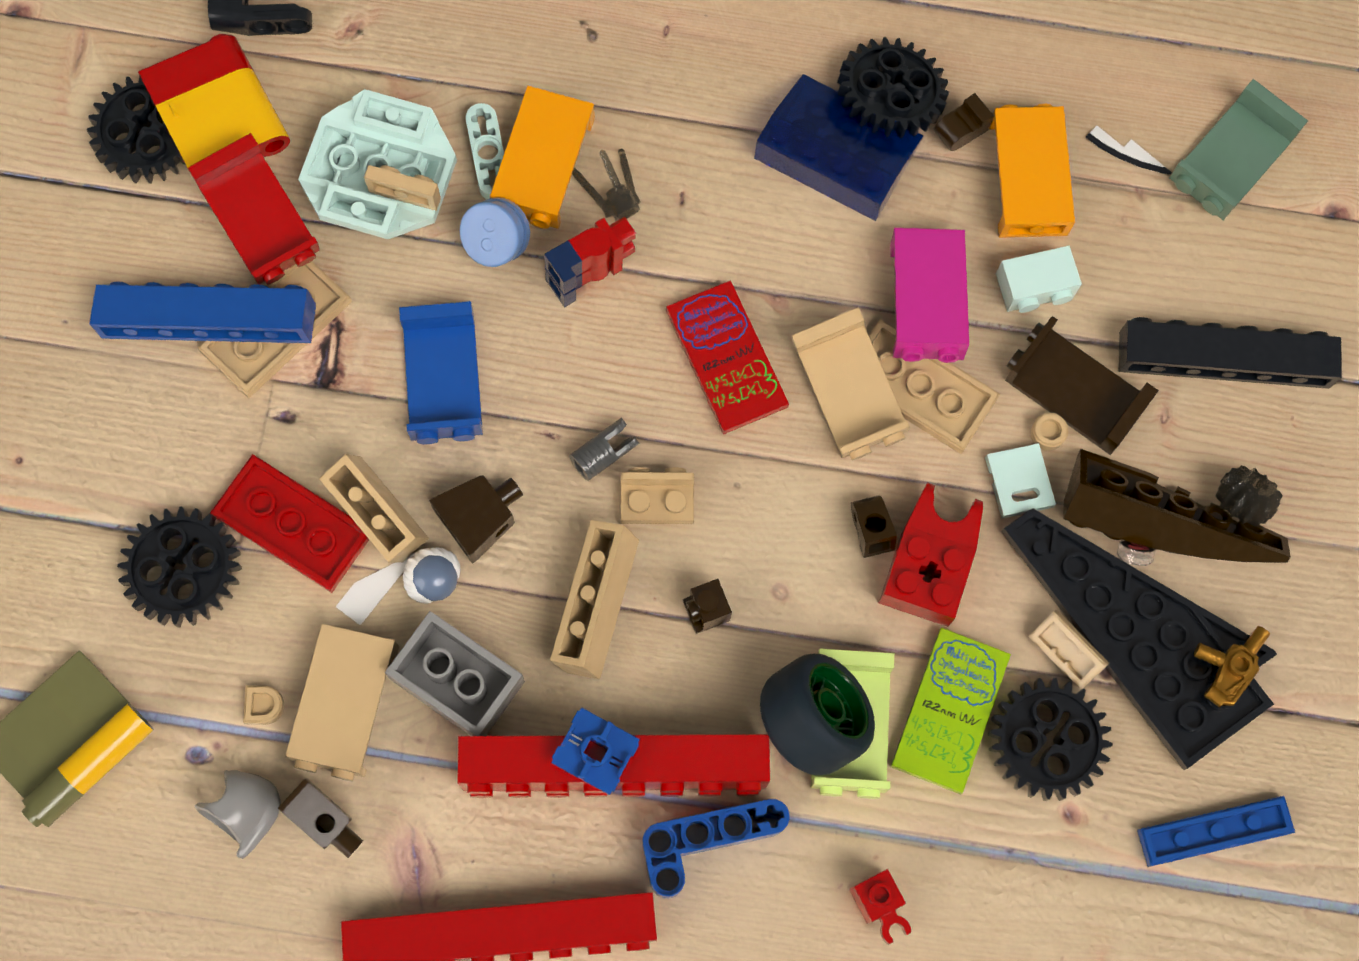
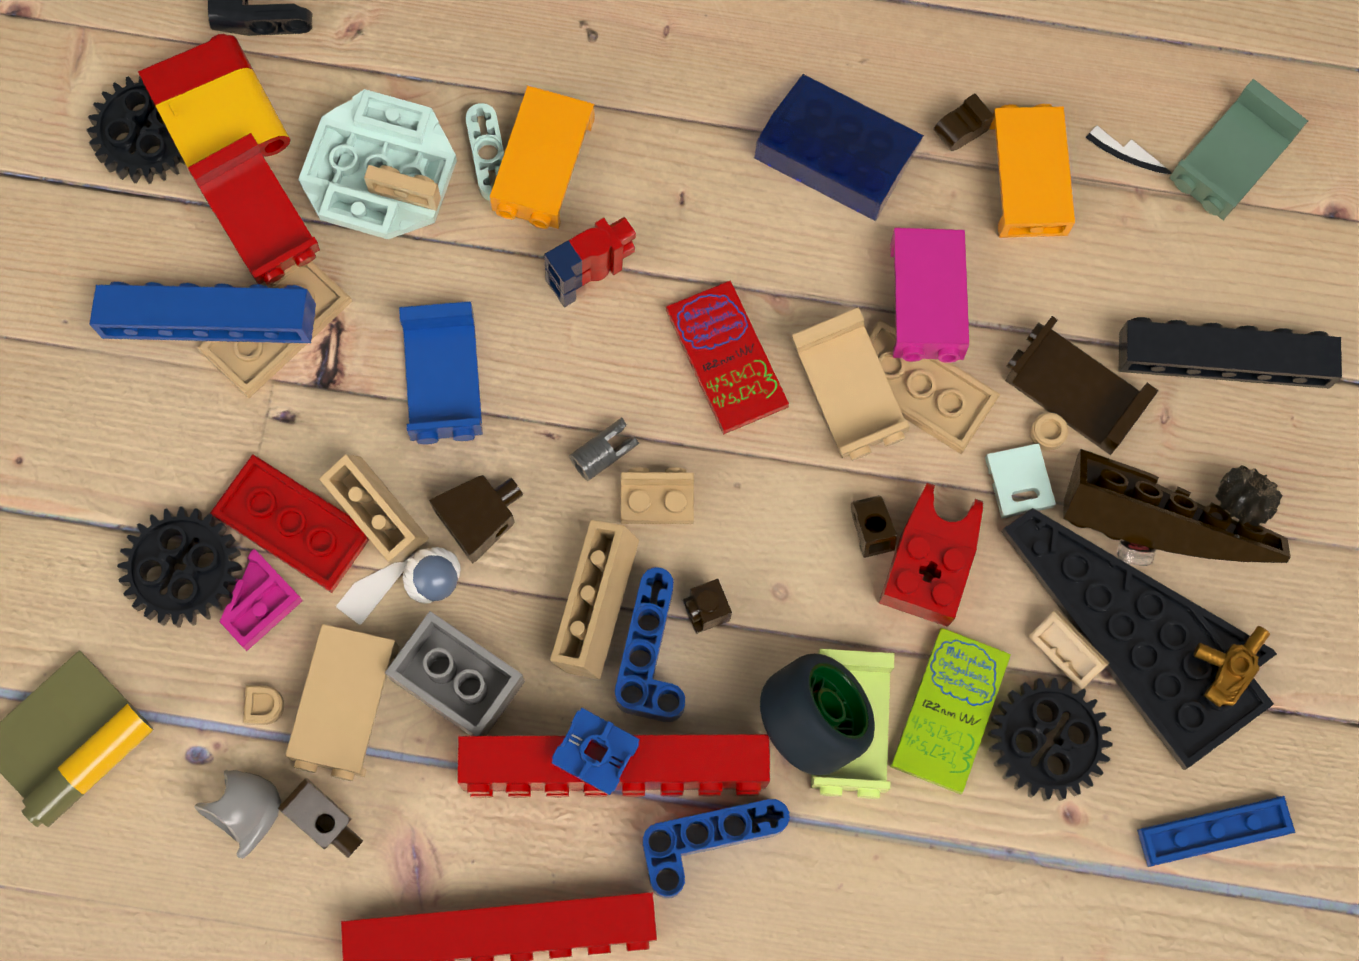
(258, 602): none -> dark pink wing
(494, 232): head -> none
(620, 201): clear smoke plant -> none
(651, 643): none -> blue beam
(879, 899): red brick -> none
(892, 87): black gear -> none
(1038, 279): light aqua brick -> none

